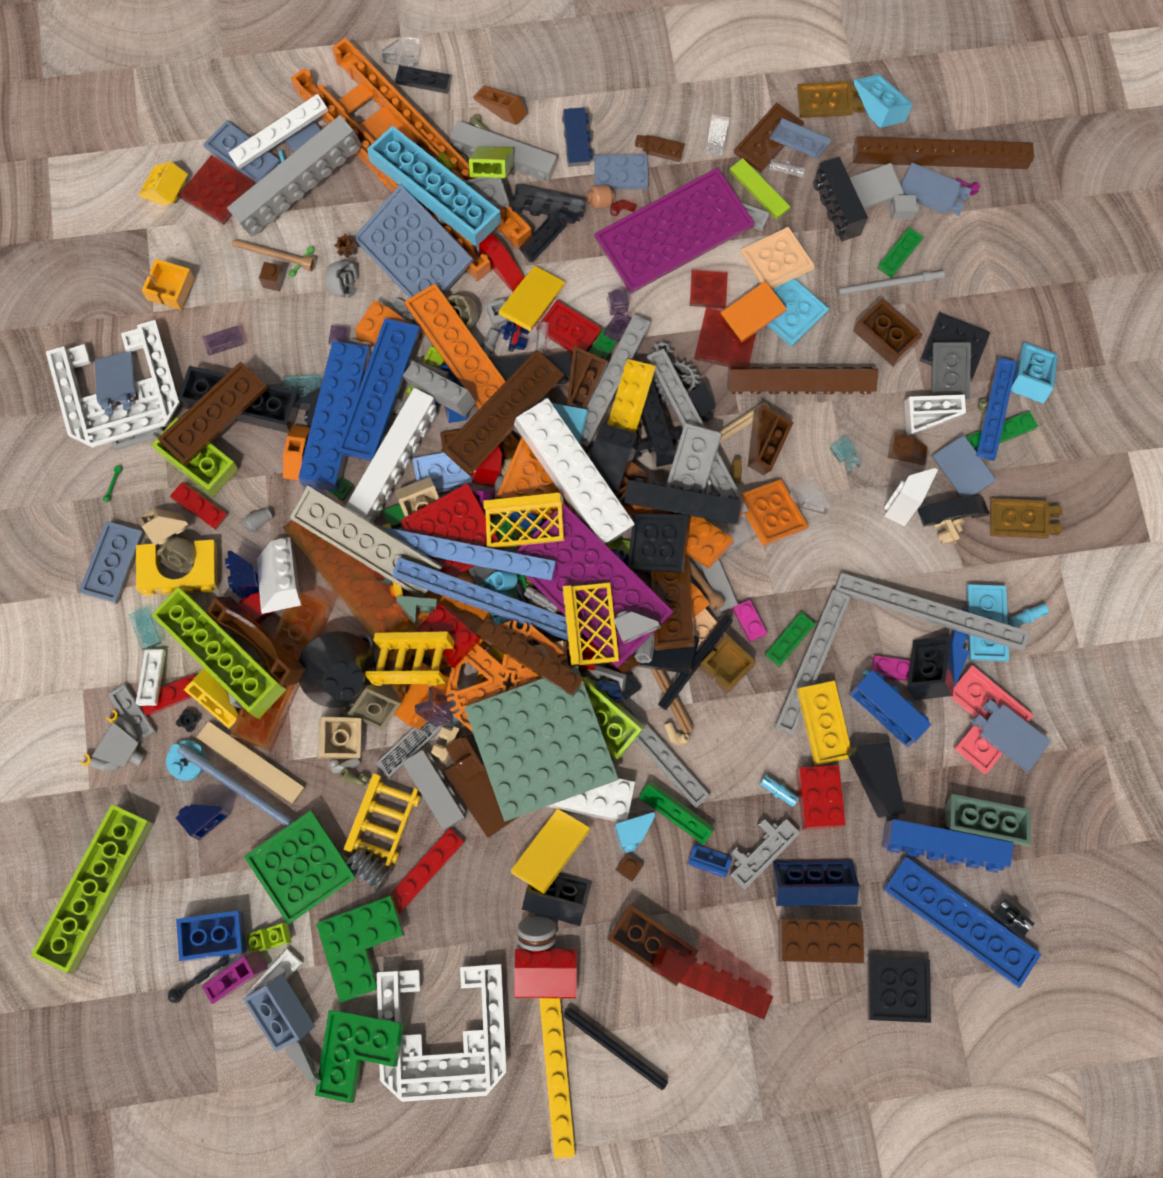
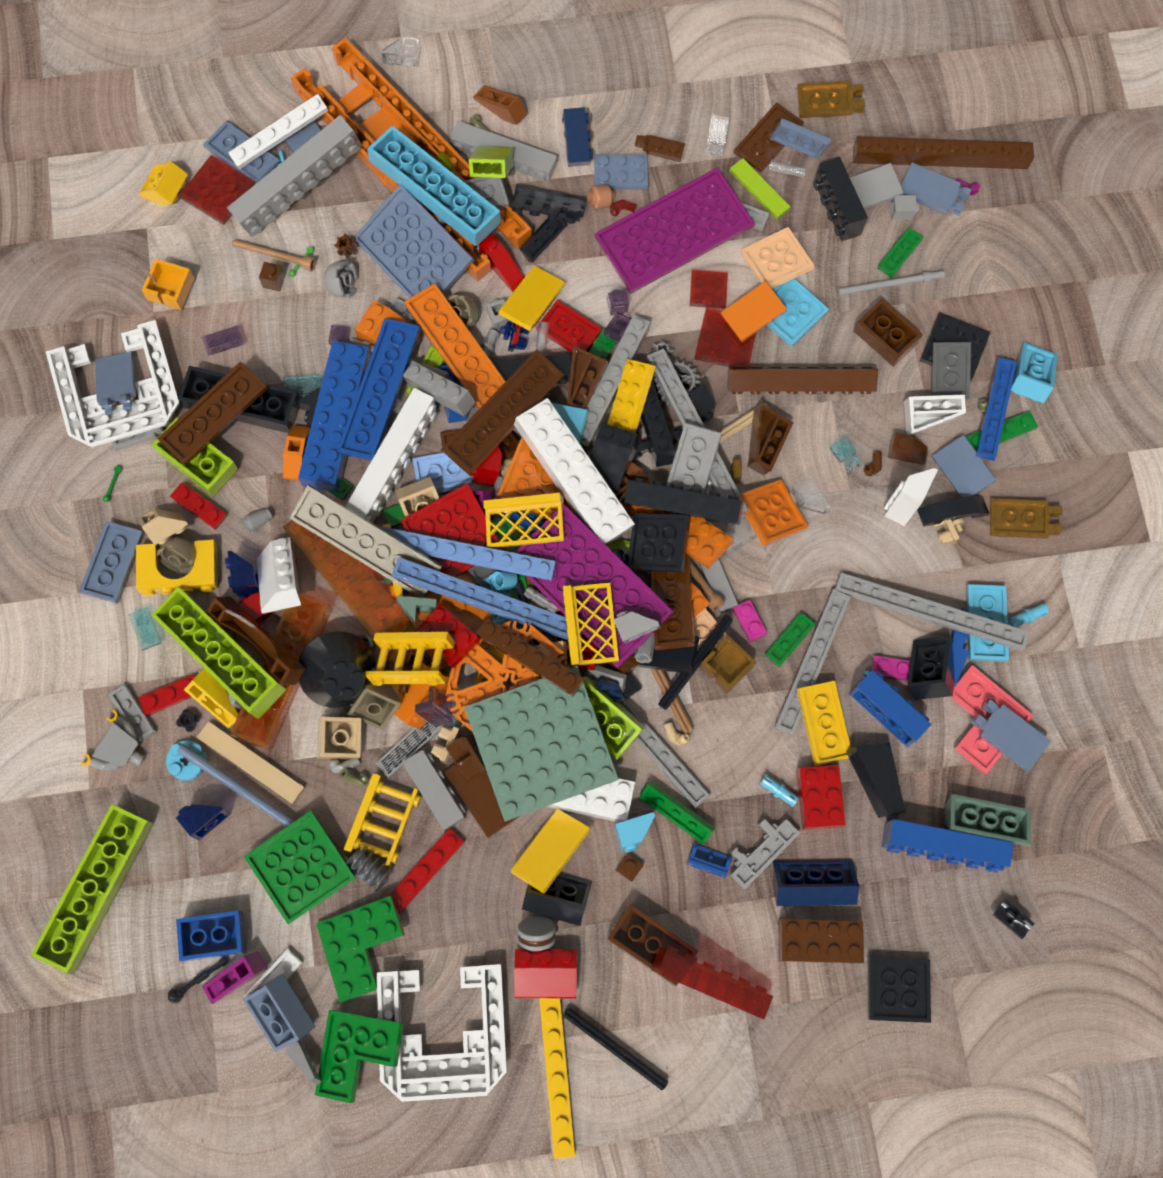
(150, 677): white tile -> none
(269, 938): lime slope -> none
(422, 79): black plate -> none
(875, 466): none -> reddish brown arm
(882, 101): medium azure slope -> none
(962, 922): blue plate -> none

